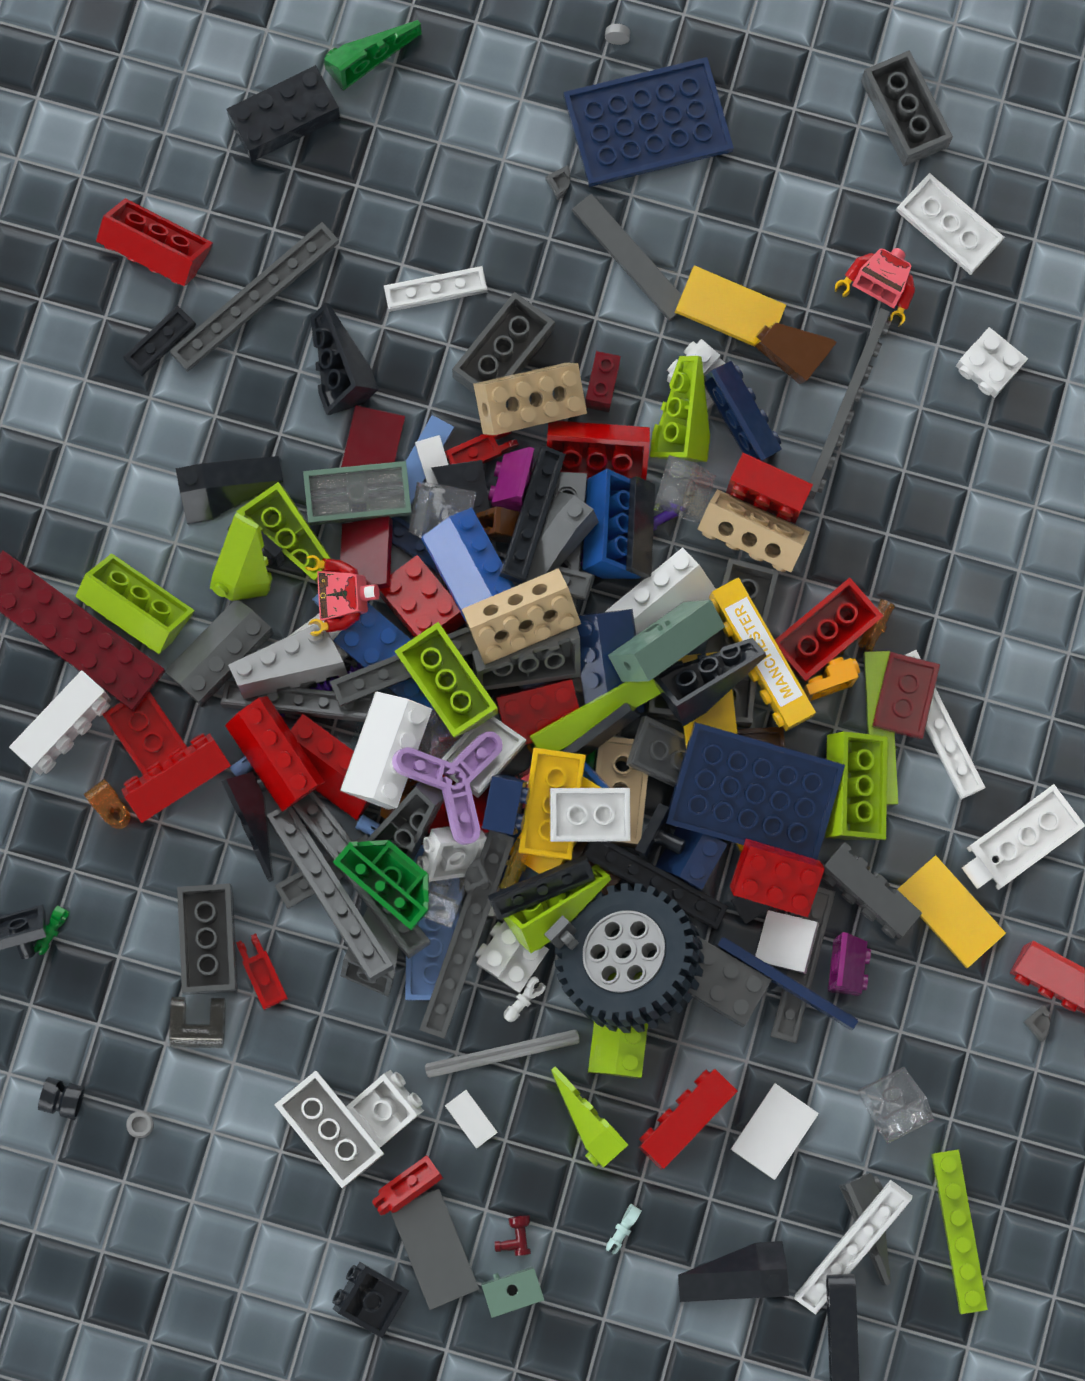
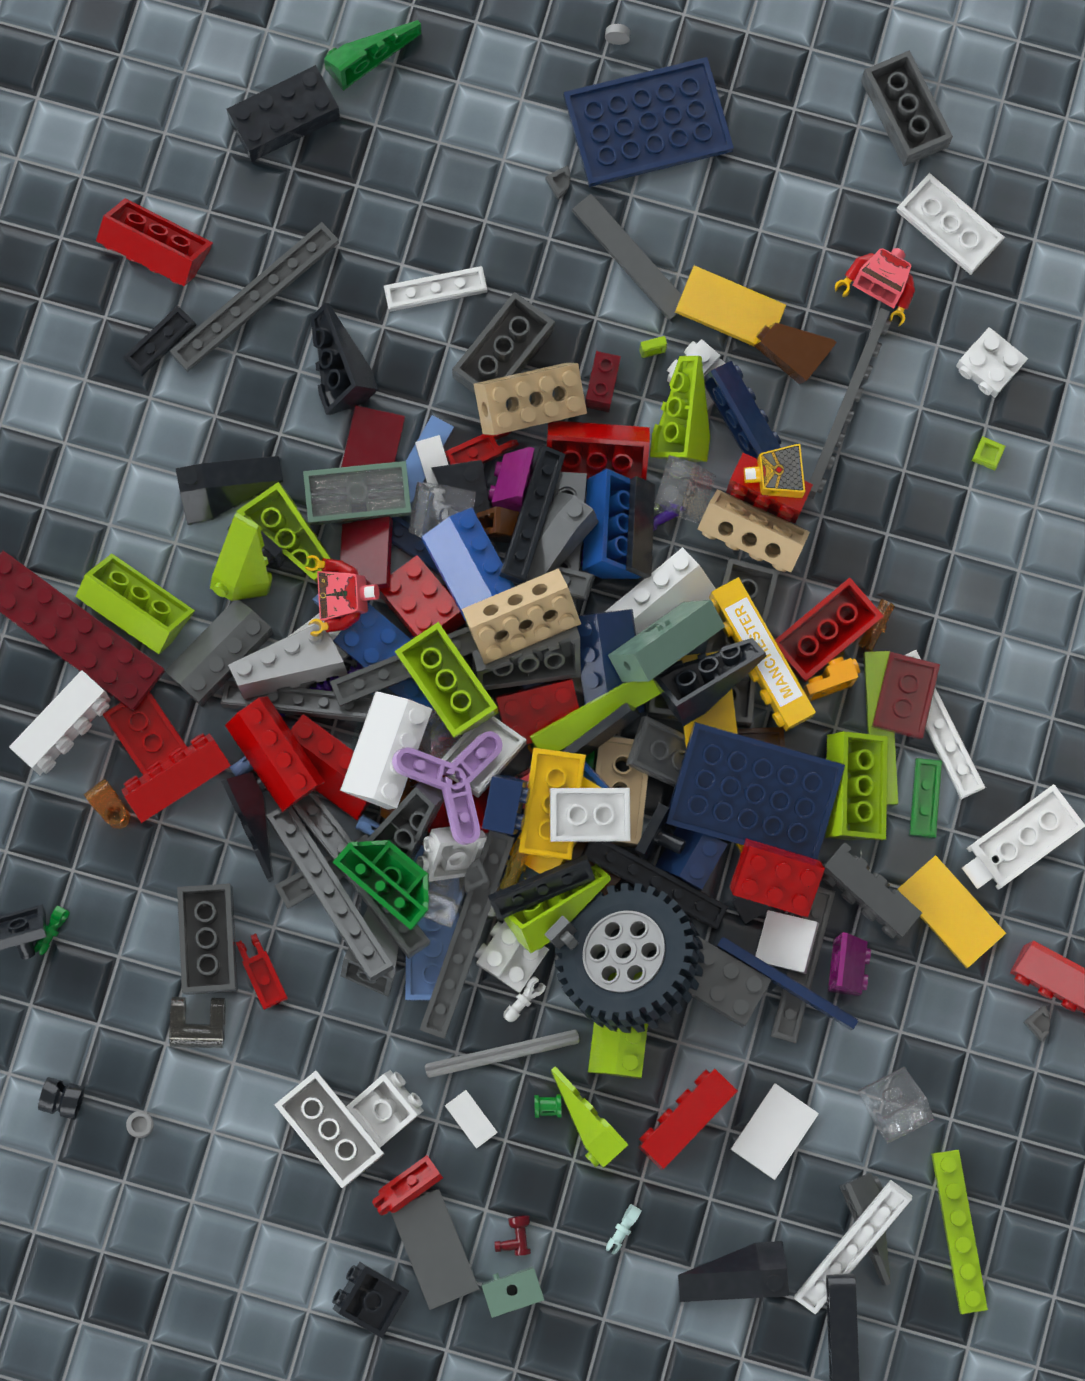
(548, 1106): none -> green bush
(653, 347): none -> lime tile
(779, 472): none -> torso
(925, 798): none -> green tile
(988, 453): none -> lime tile

